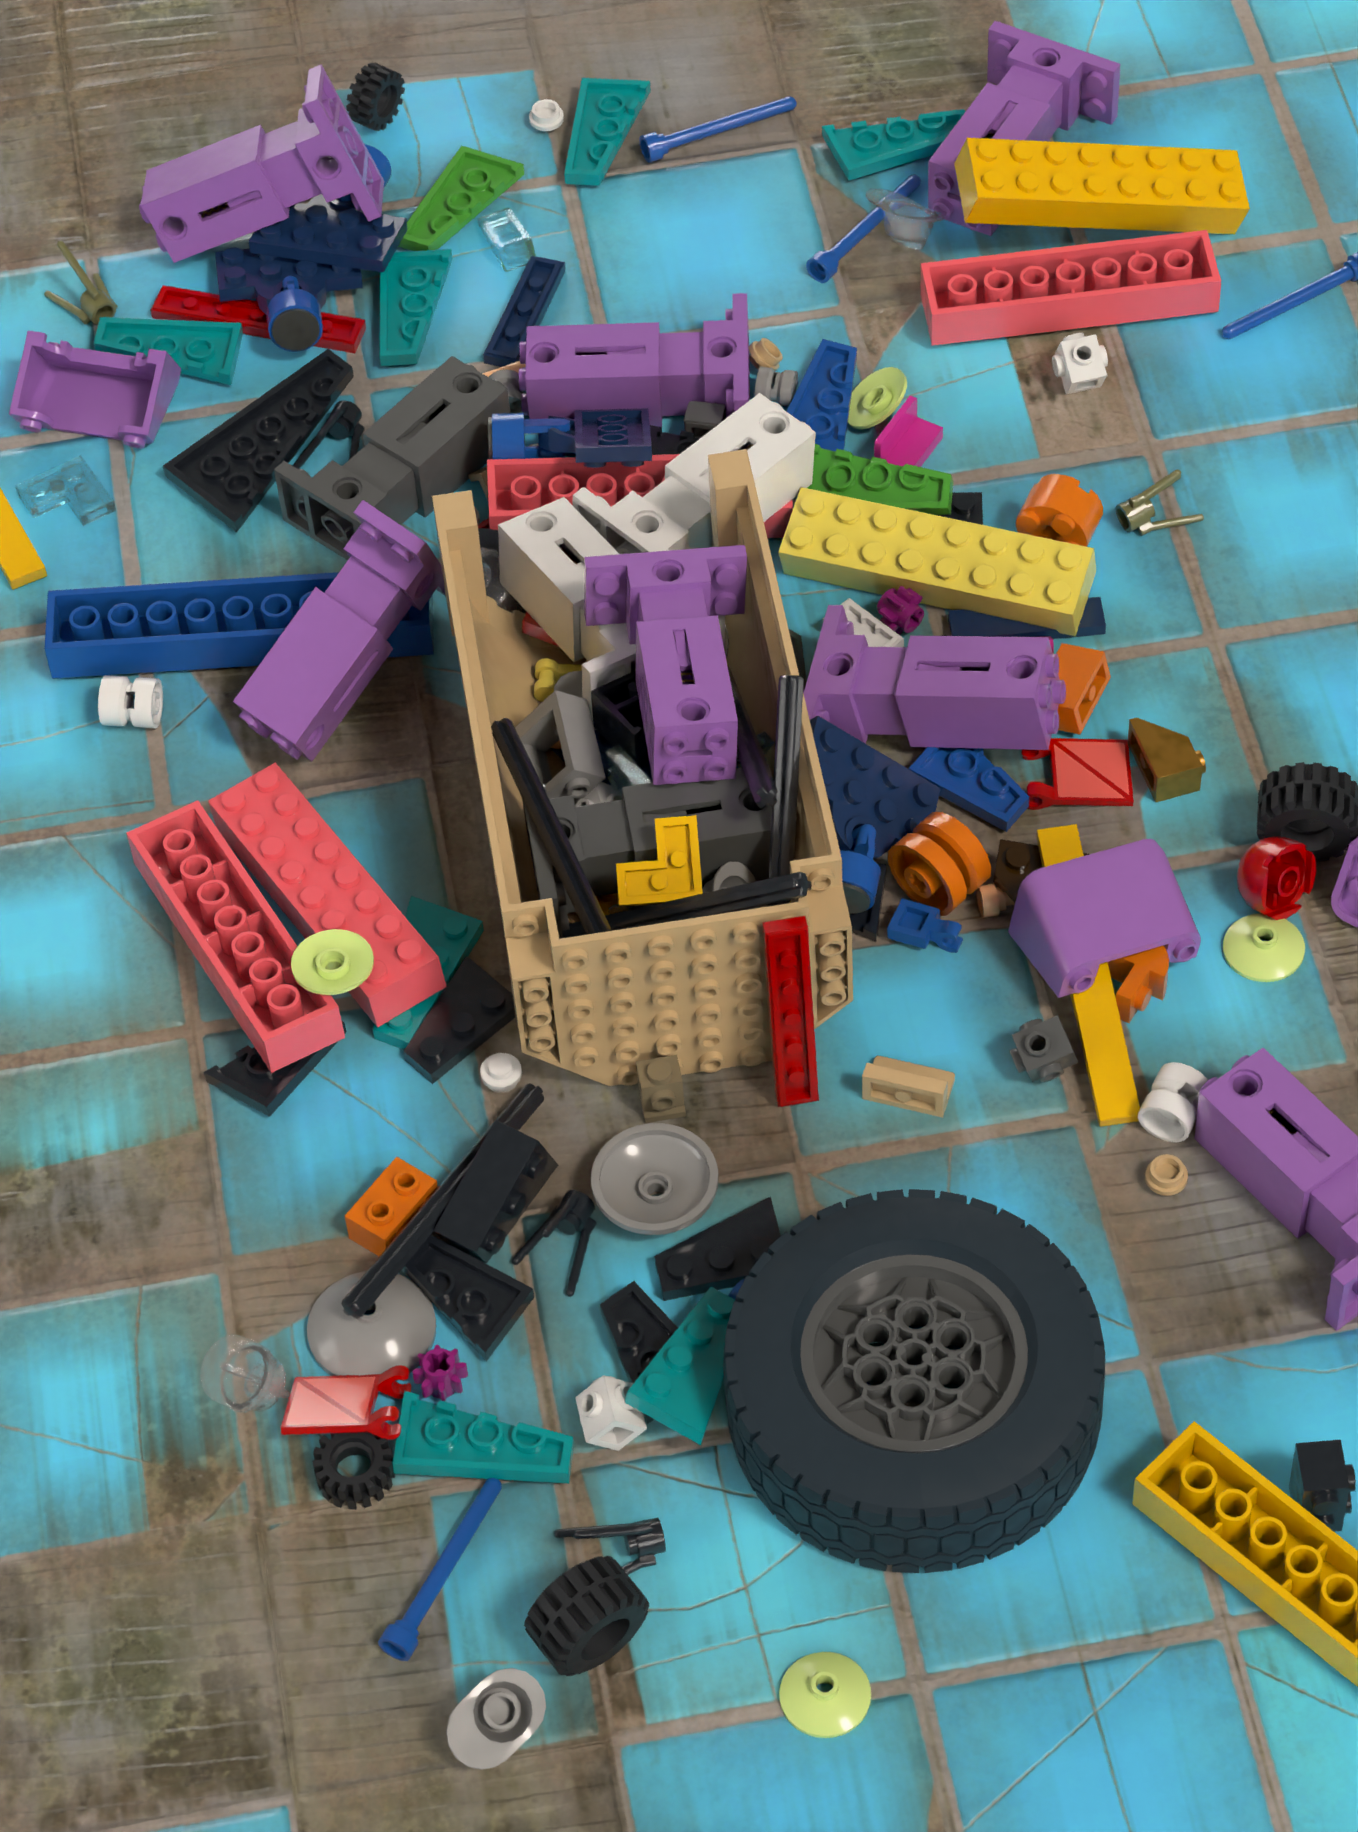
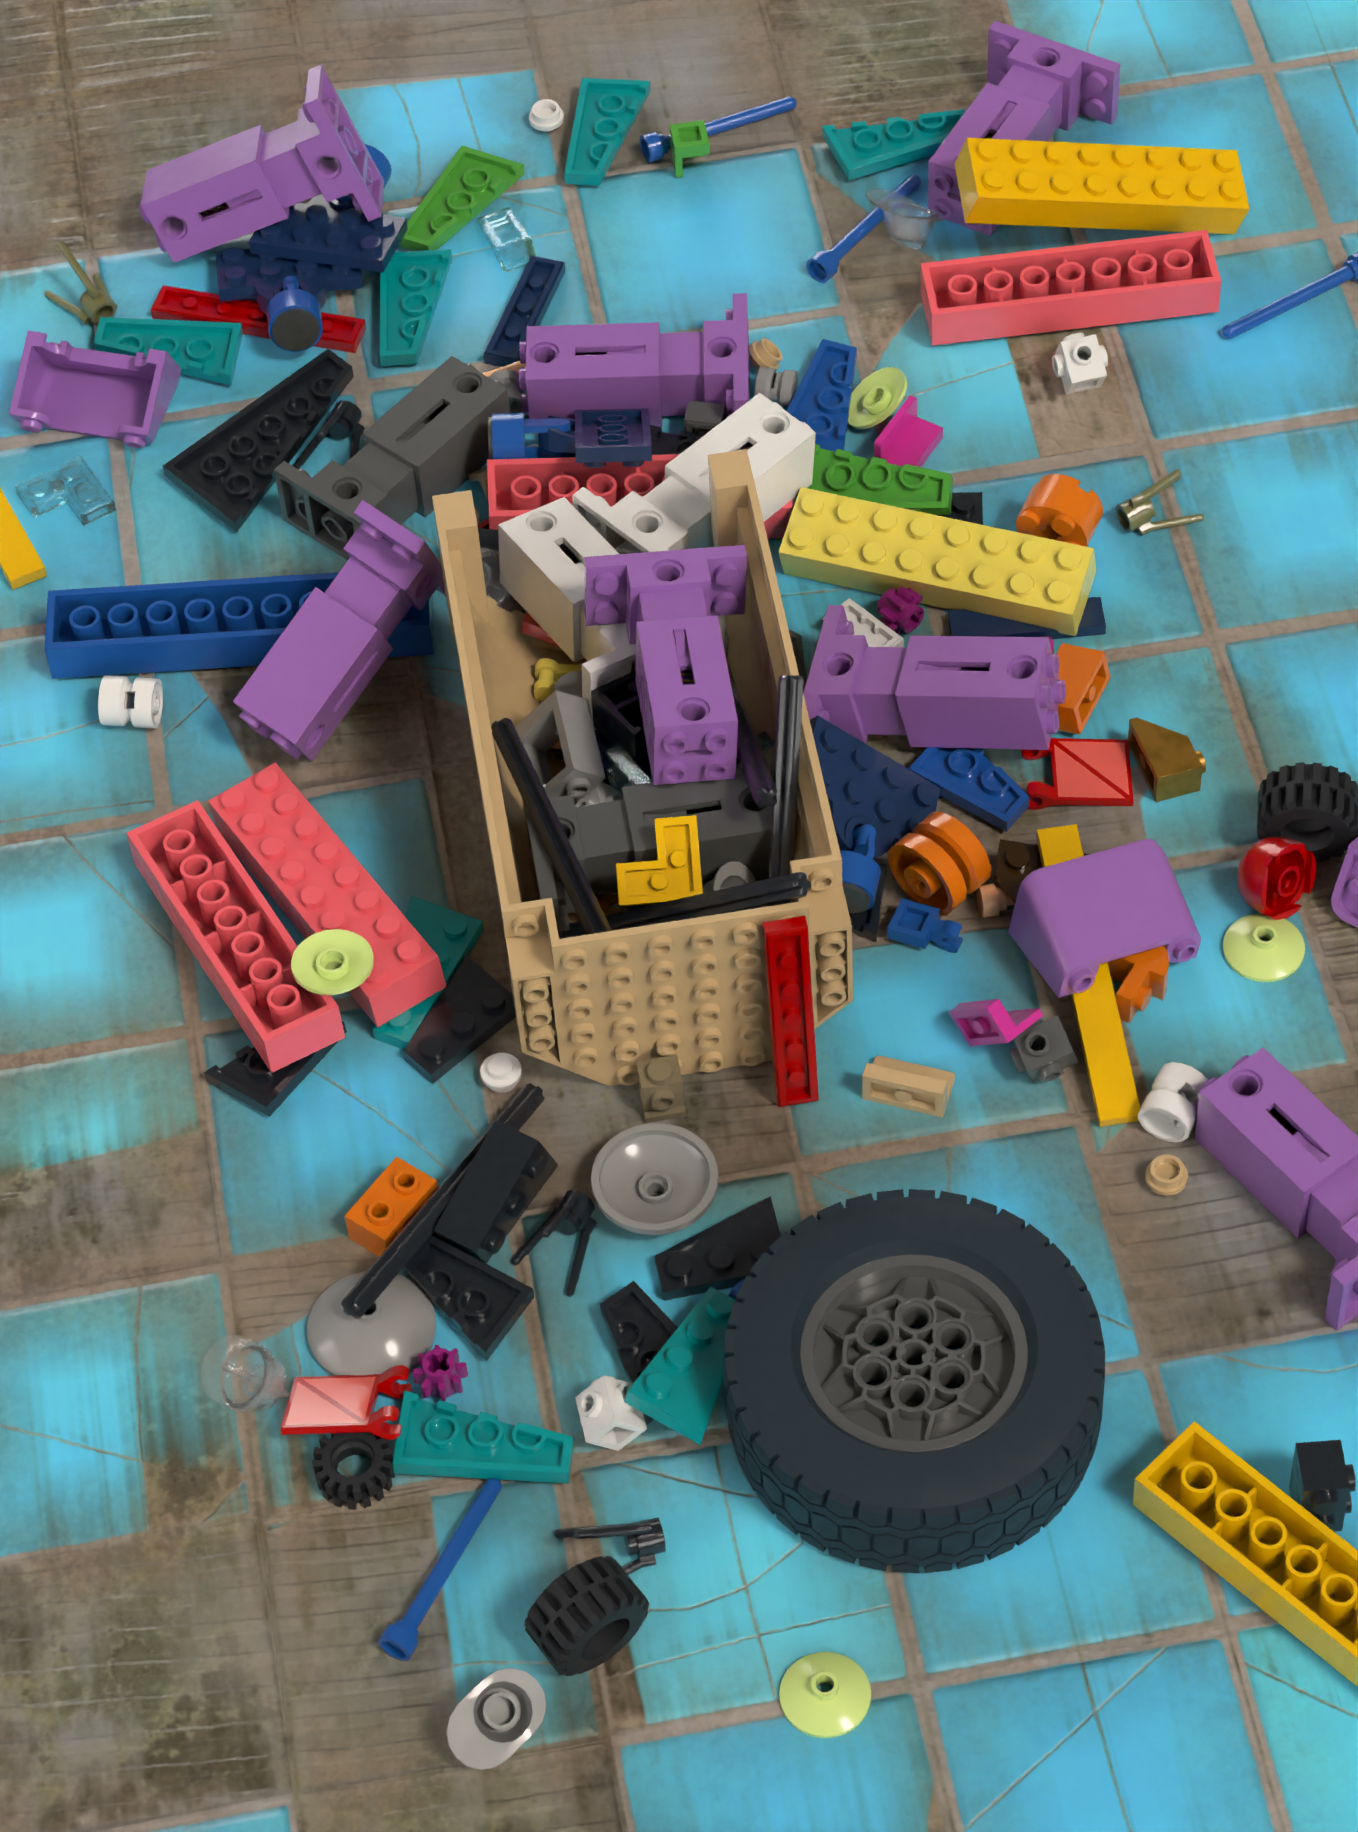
(375, 96): black tyre -> none
(687, 141): none -> bright green panel
(990, 1023): none -> dark pink panel

